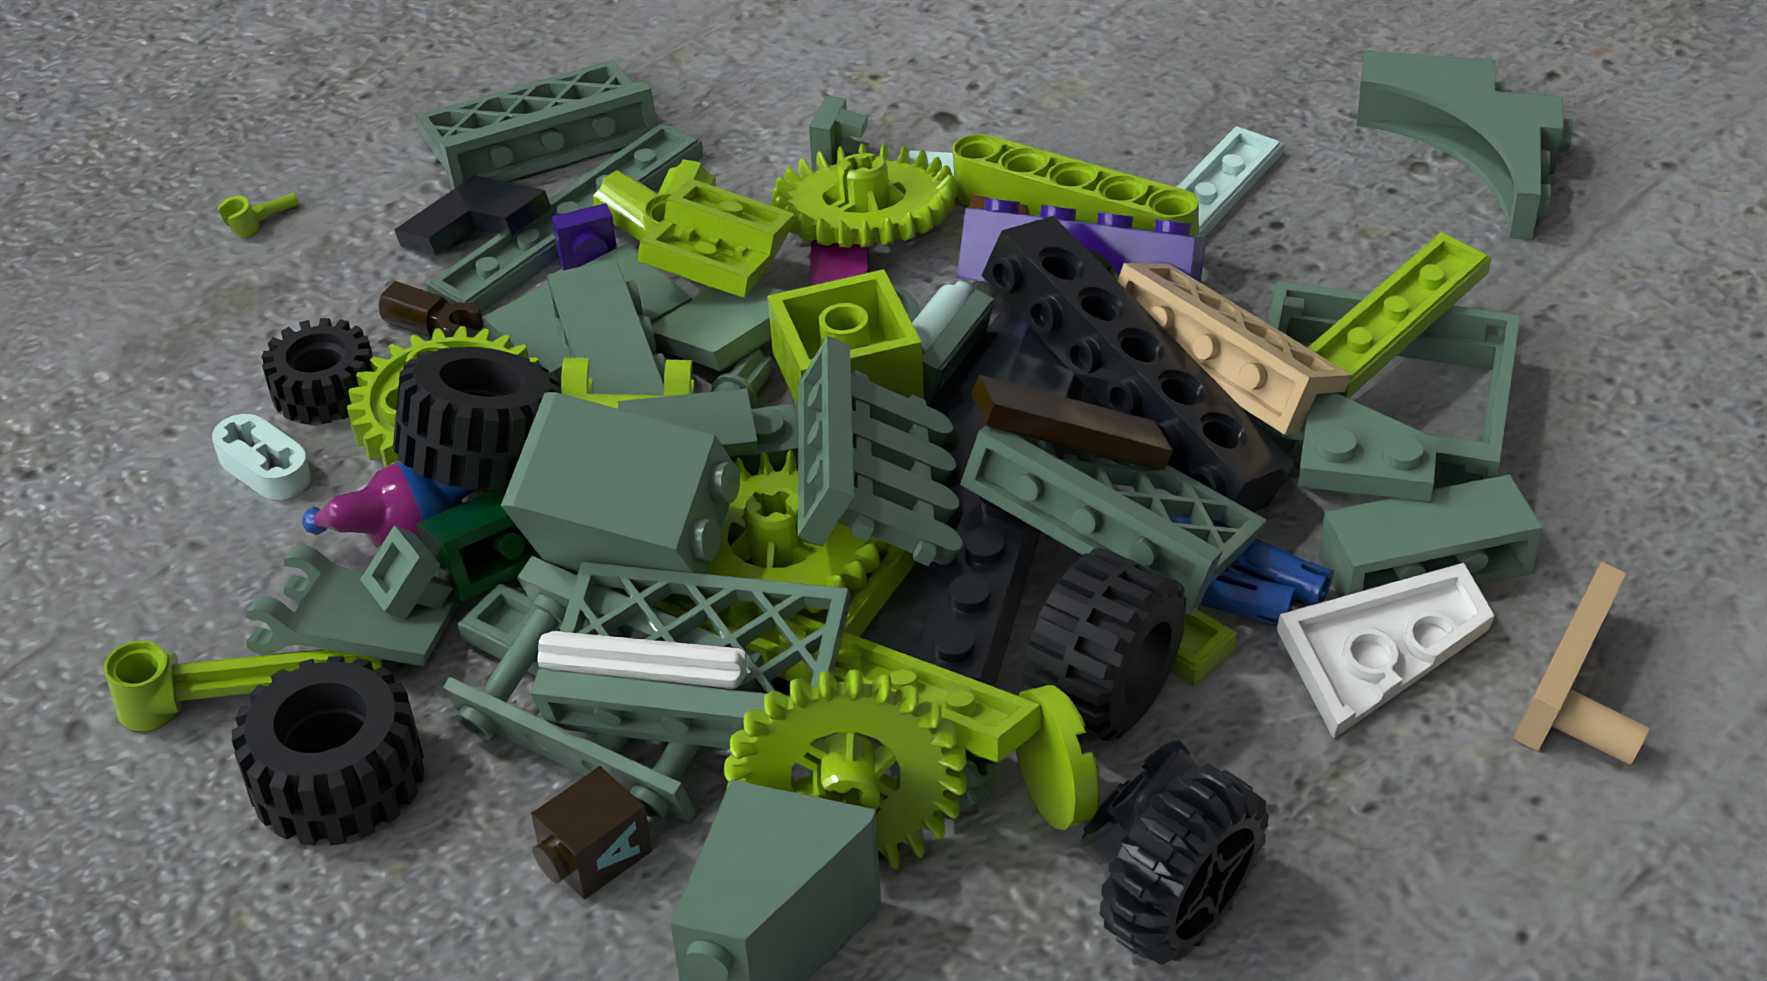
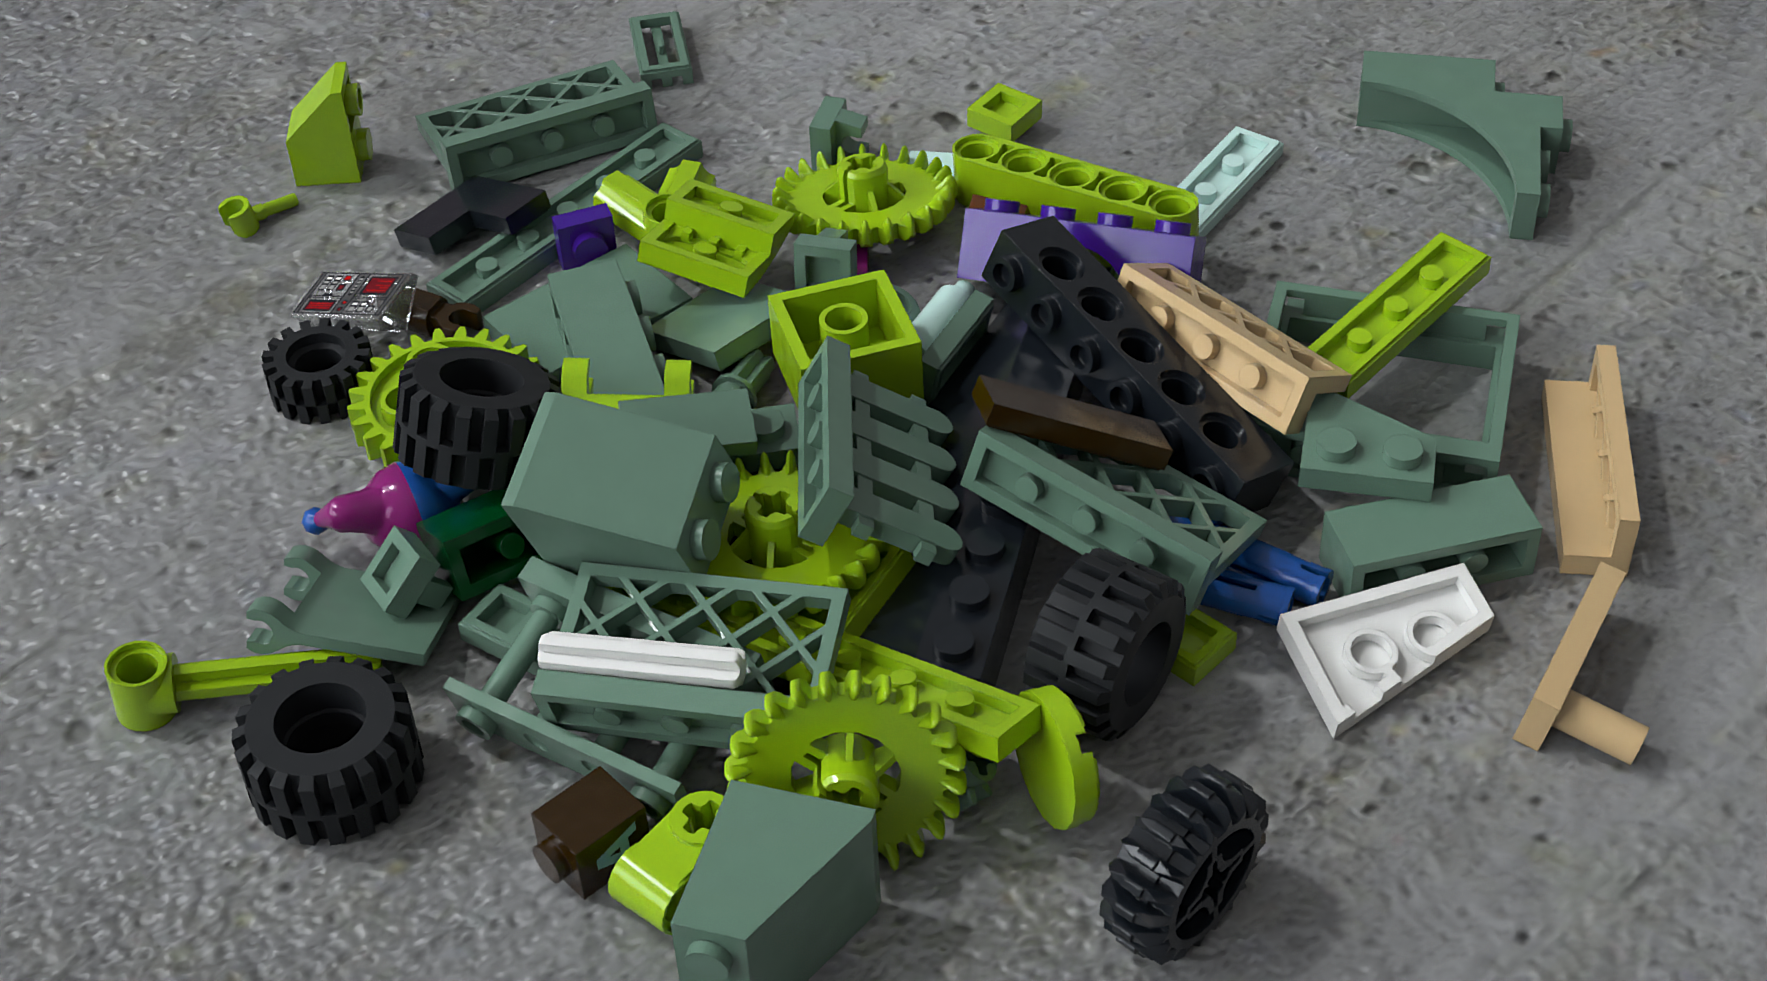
(271, 448): light aqua beam -> none
(326, 132): none -> lime slope
(363, 298): none -> slope
(658, 867): none -> lime piece
(664, 69): none -> sand green tile
(824, 257): none -> sand green tile
(1004, 112): none -> lime plate
(1118, 811): black tile -> none
(1591, 468): none -> tan fence

